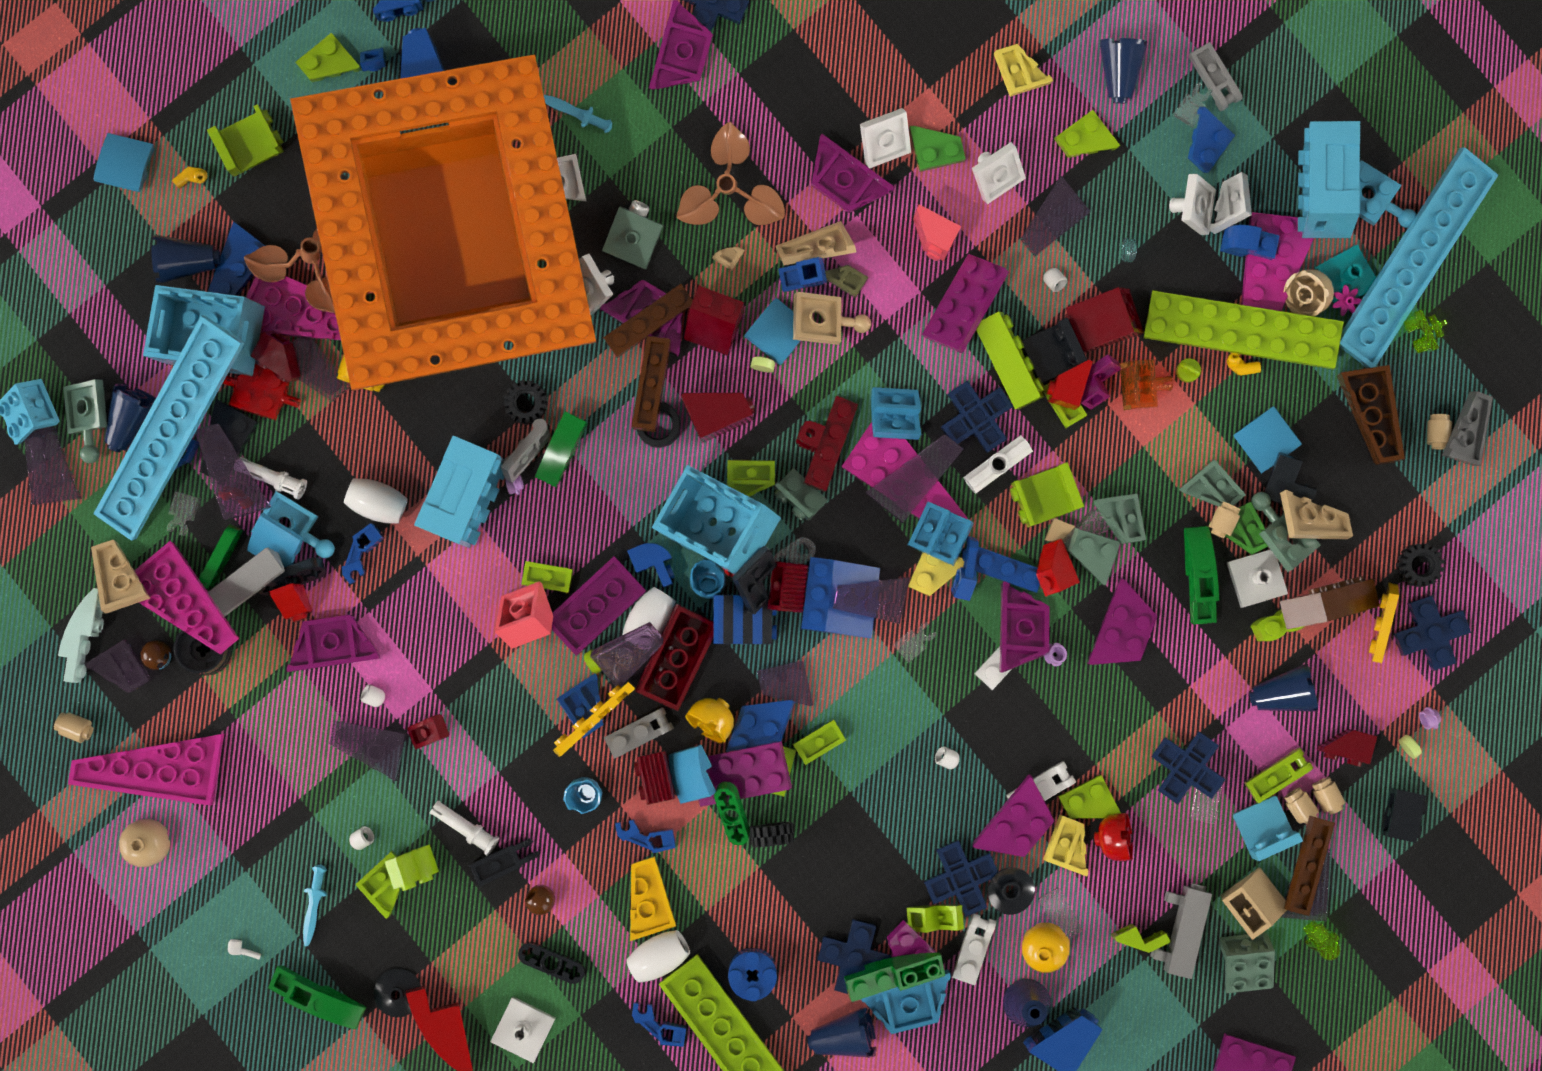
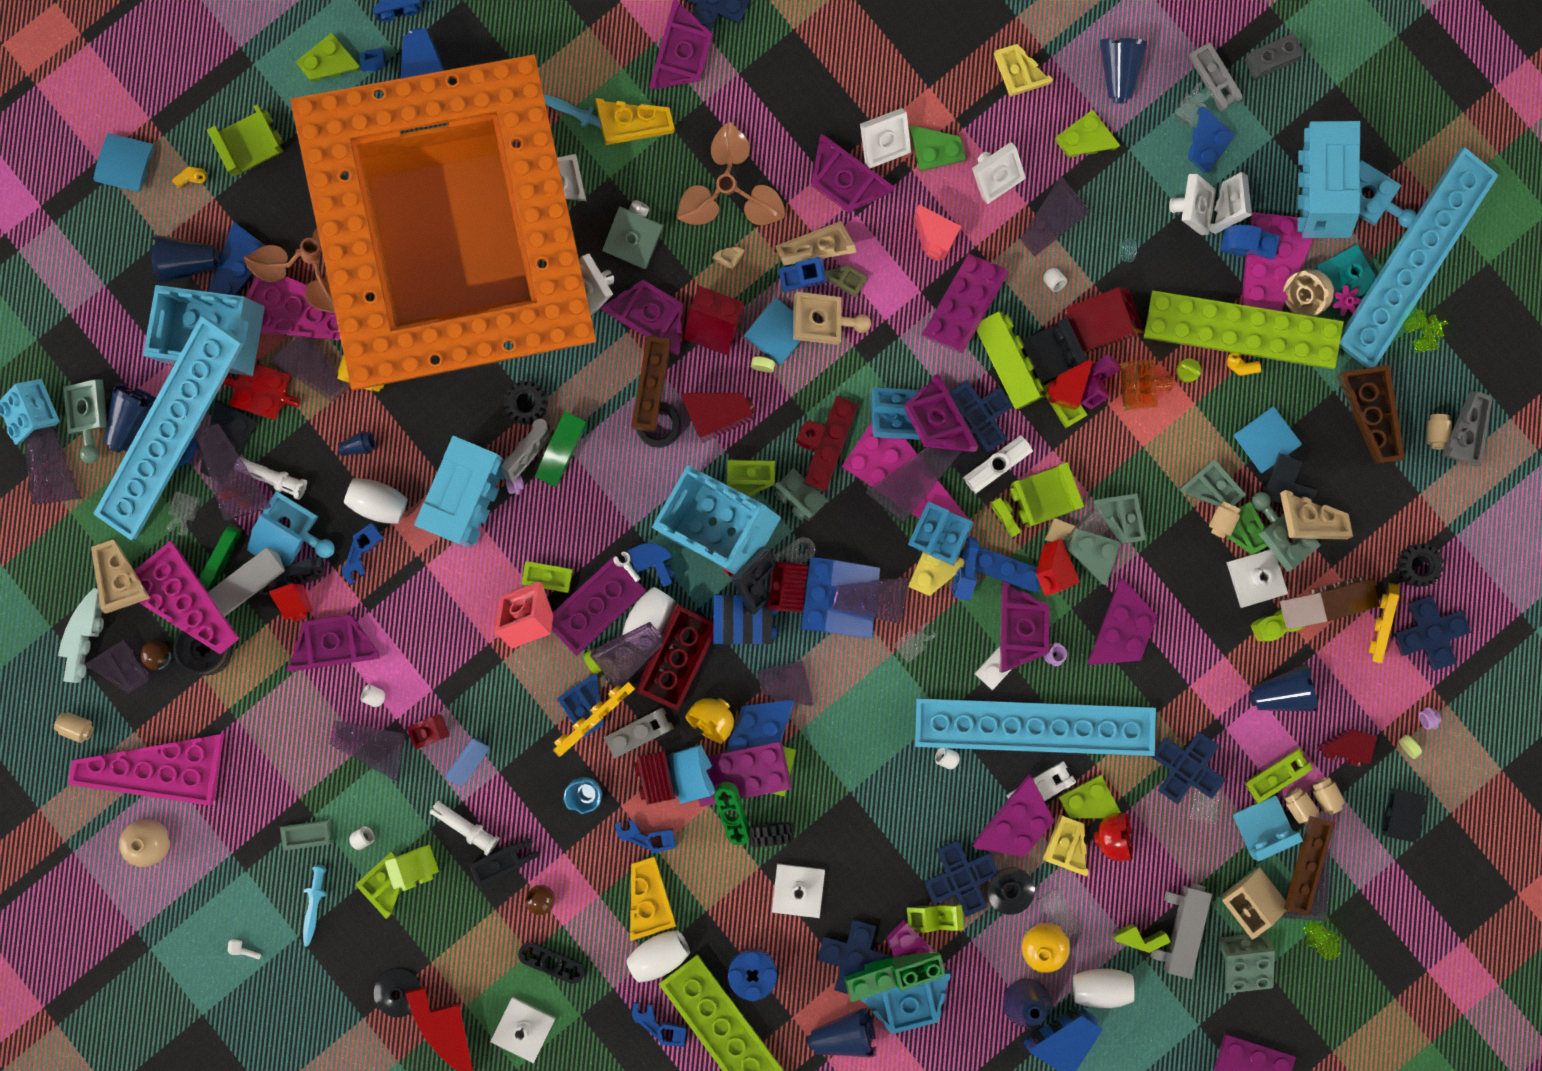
(278, 355): dark red slope -> none
(306, 835): none -> sand green tile
(316, 999): green slope -> none
(358, 444): none -> dark blue cone
(467, 762): none -> medium blue slope
(627, 566): none -> white hand
(632, 122): none -> yellow wing
(648, 320): reddish brown plate -> none
(707, 579): dark azure hair -> none
(798, 890): none -> white tile
(819, 742): lime plate -> none
(938, 419): none -> magenta wing
(973, 950): white plate -> none
(1003, 511): none -> lime plate
(1035, 727): none -> medium azure plate
(1103, 988): none -> white piece
(1202, 574): green slope -> none
(1274, 56): none -> dark grey brick

